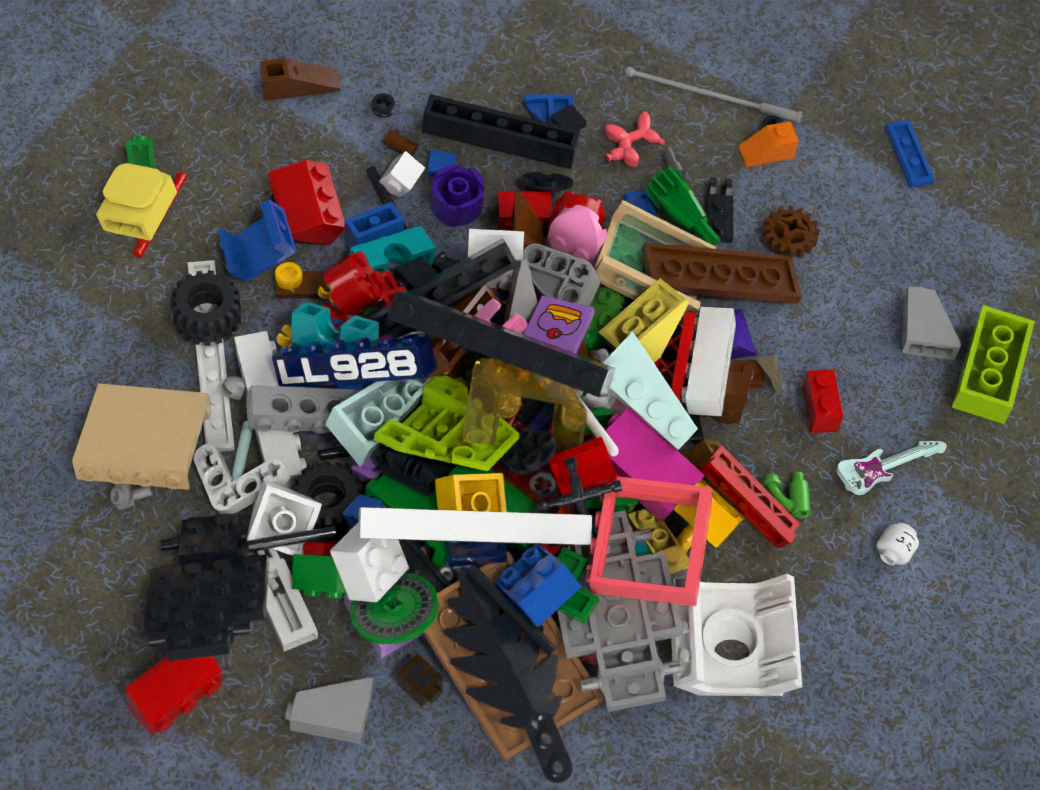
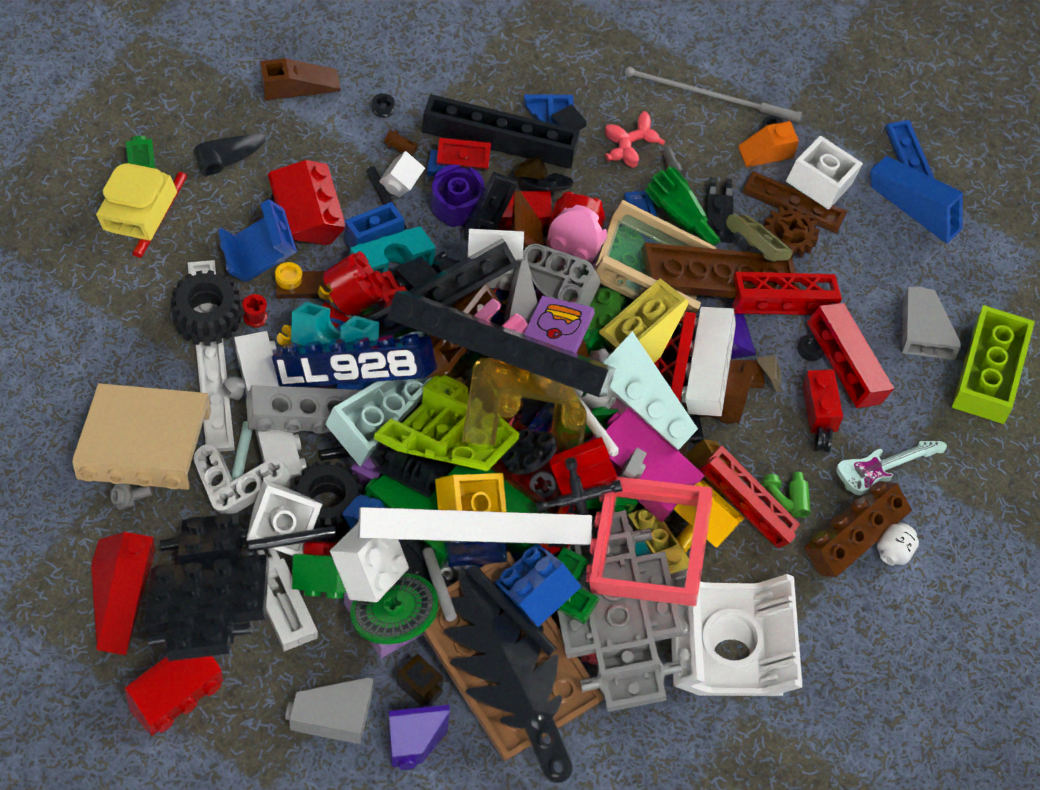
(119, 582): none -> red wedge
(216, 154): none -> black piece
(255, 310): none -> red bush
(415, 734): none -> slope
(439, 584): none -> light grey bar
(464, 153): none -> red panel
(491, 203): none -> black hinge
(532, 168): none -> dark brown slope
(634, 467): none -> light grey plate
(759, 237): none -> olive hinge
(779, 194): none -> reddish brown tile
(786, 300): none -> red fence
(810, 348): none -> black tile
(823, 439): none -> black bush
(824, 172): none -> white brick
(850, 355): none -> red brick
(857, 528): none -> reddish brown brick
(920, 196): none -> blue slope

